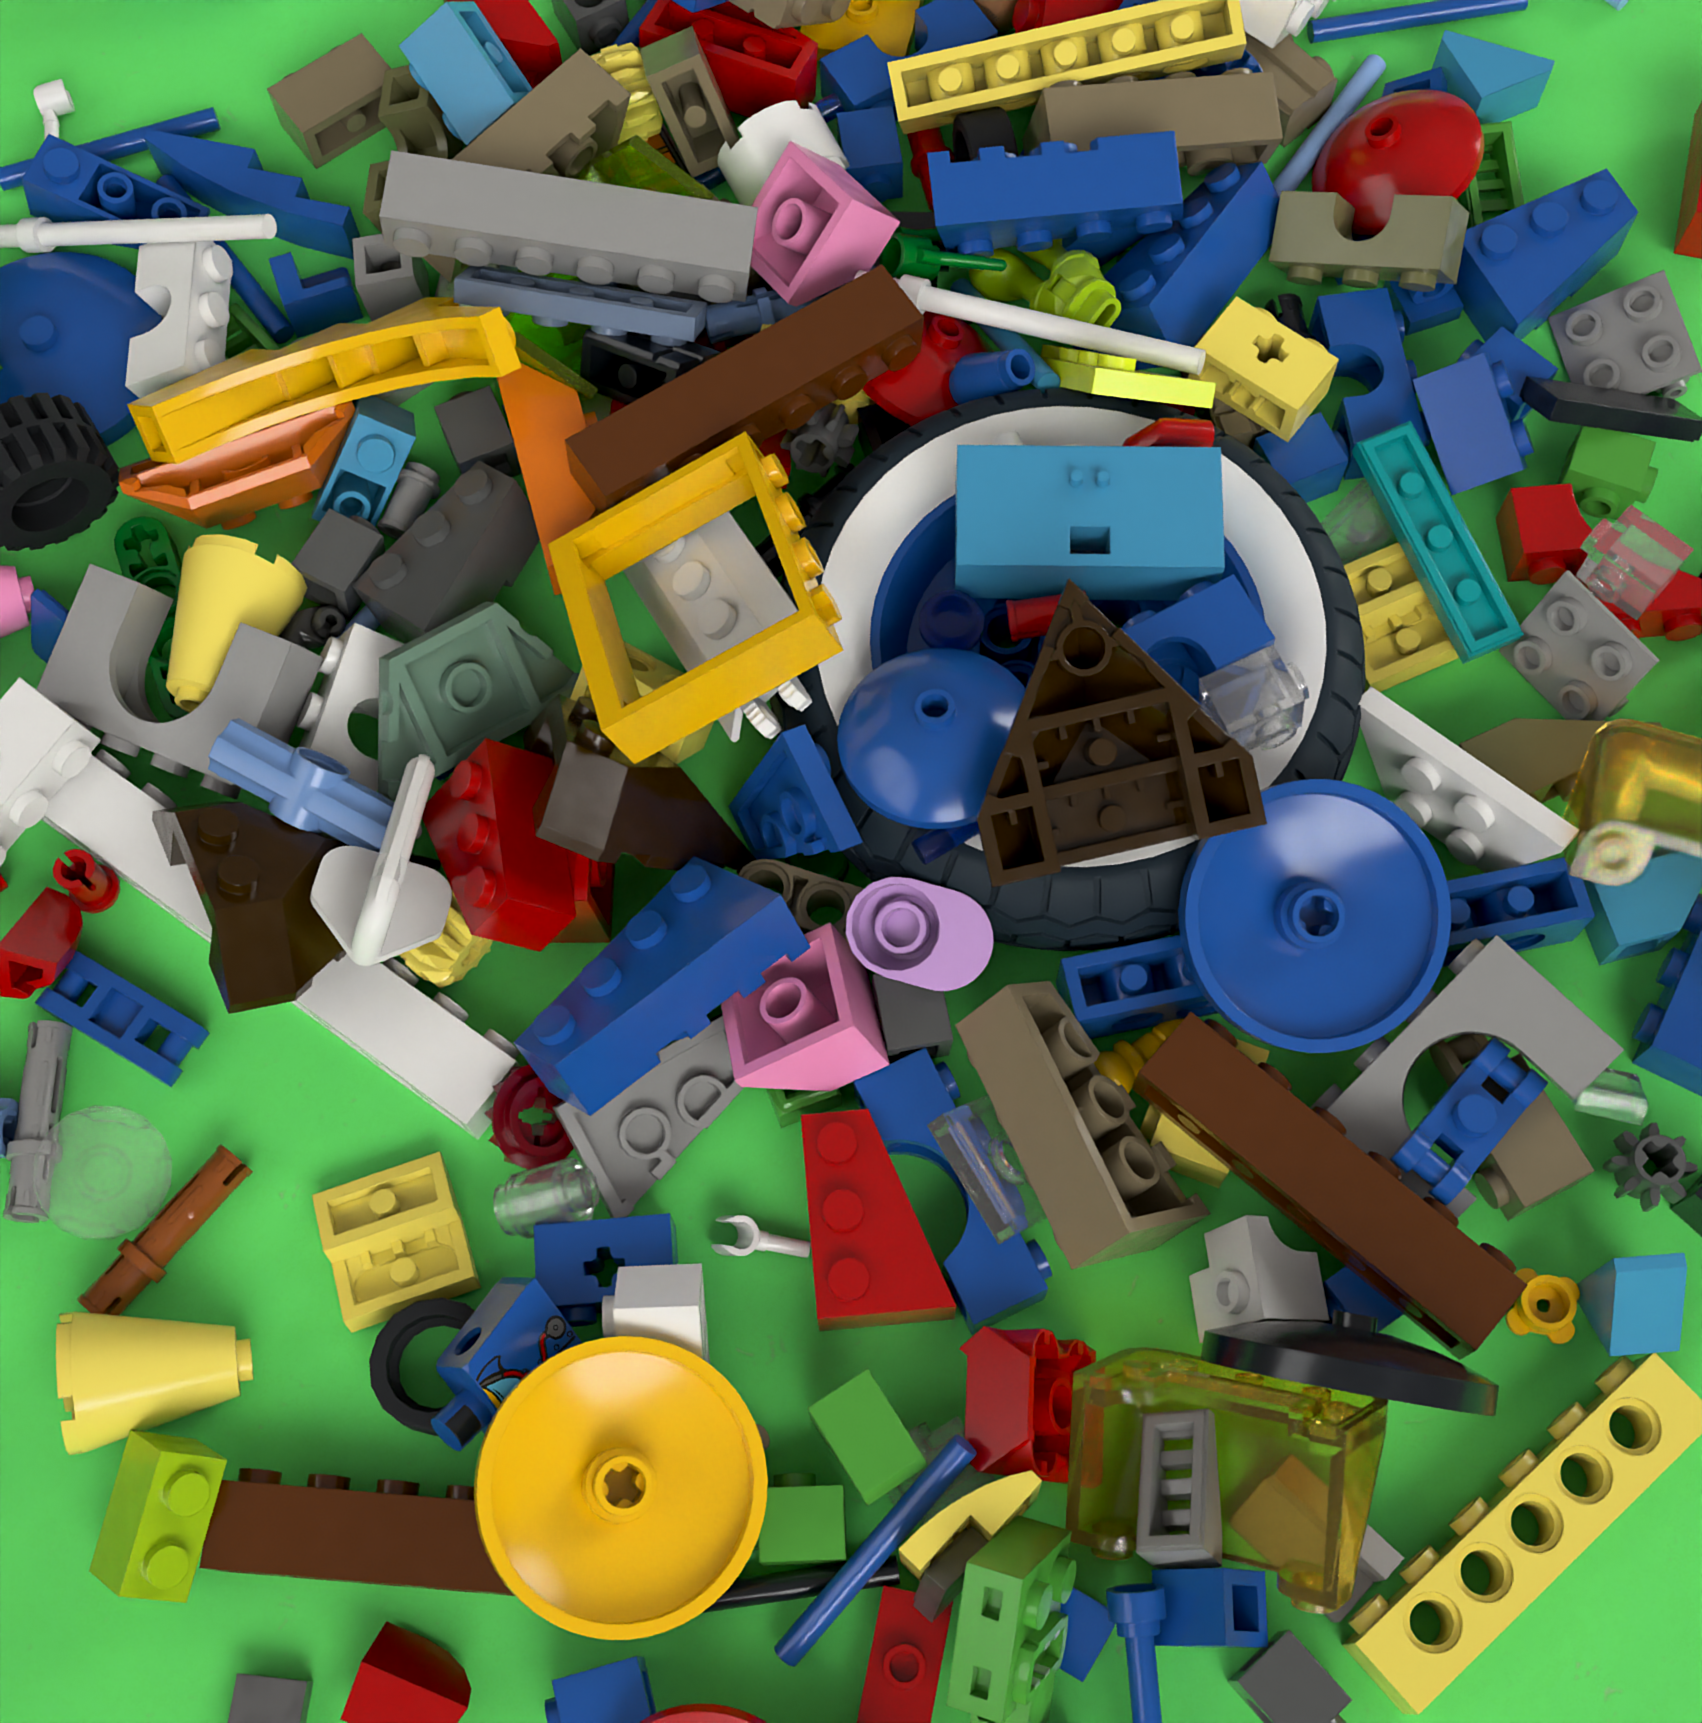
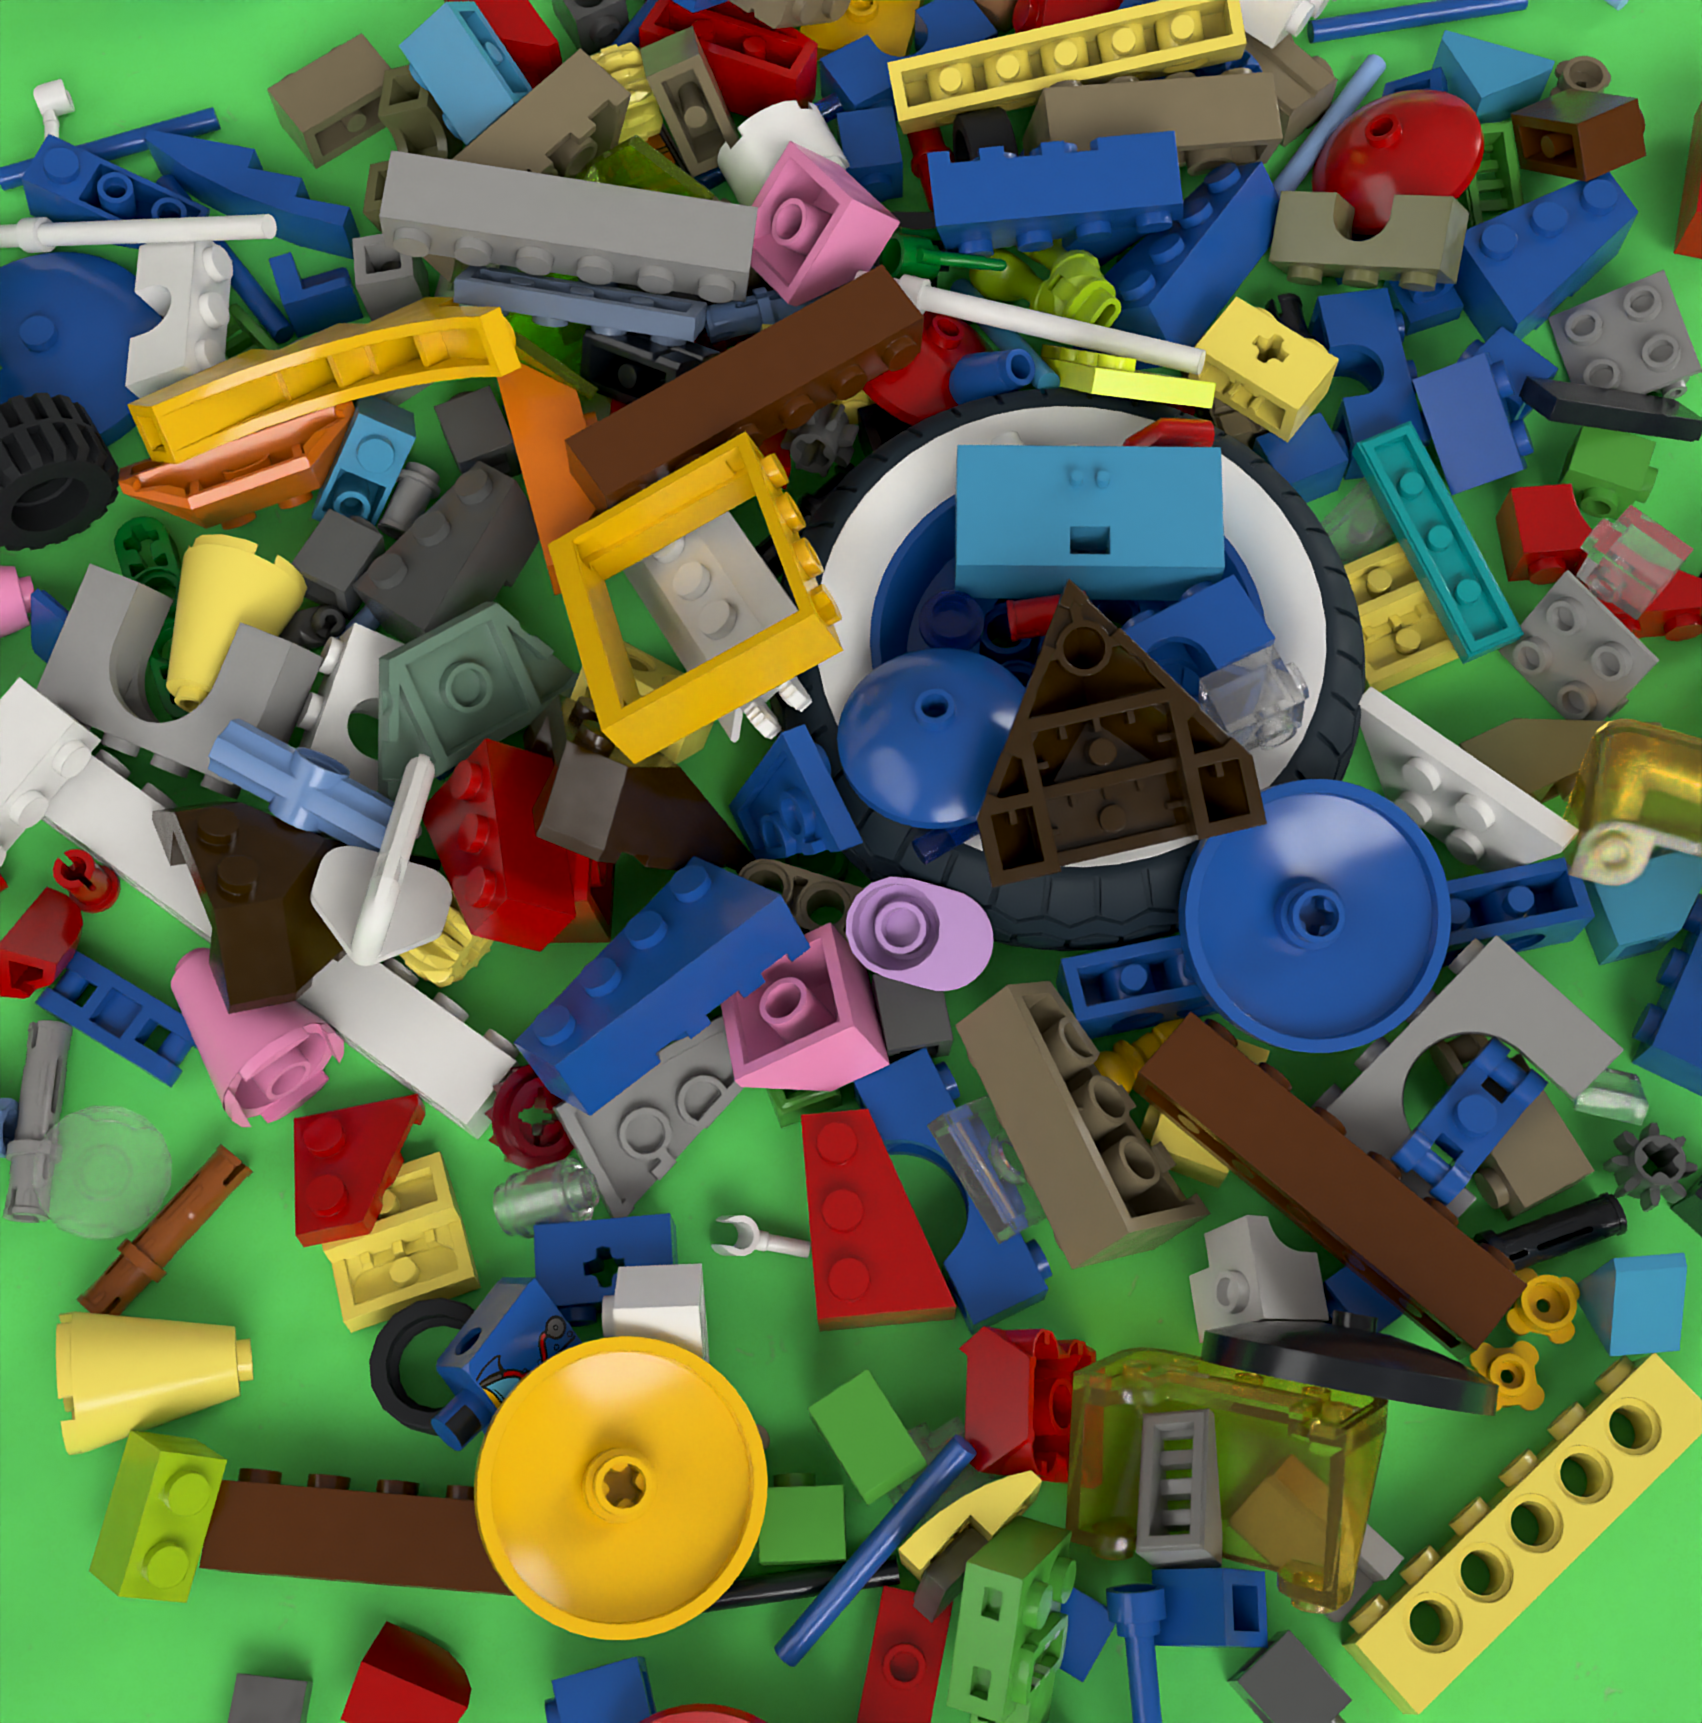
(259, 1057): none -> bright pink cone
(347, 1164): none -> red wing
(1518, 1360): none -> yellow plate
(1559, 1232): none -> black pin
(1579, 134): none -> reddish brown brick
(1581, 74): none -> dark tan plate

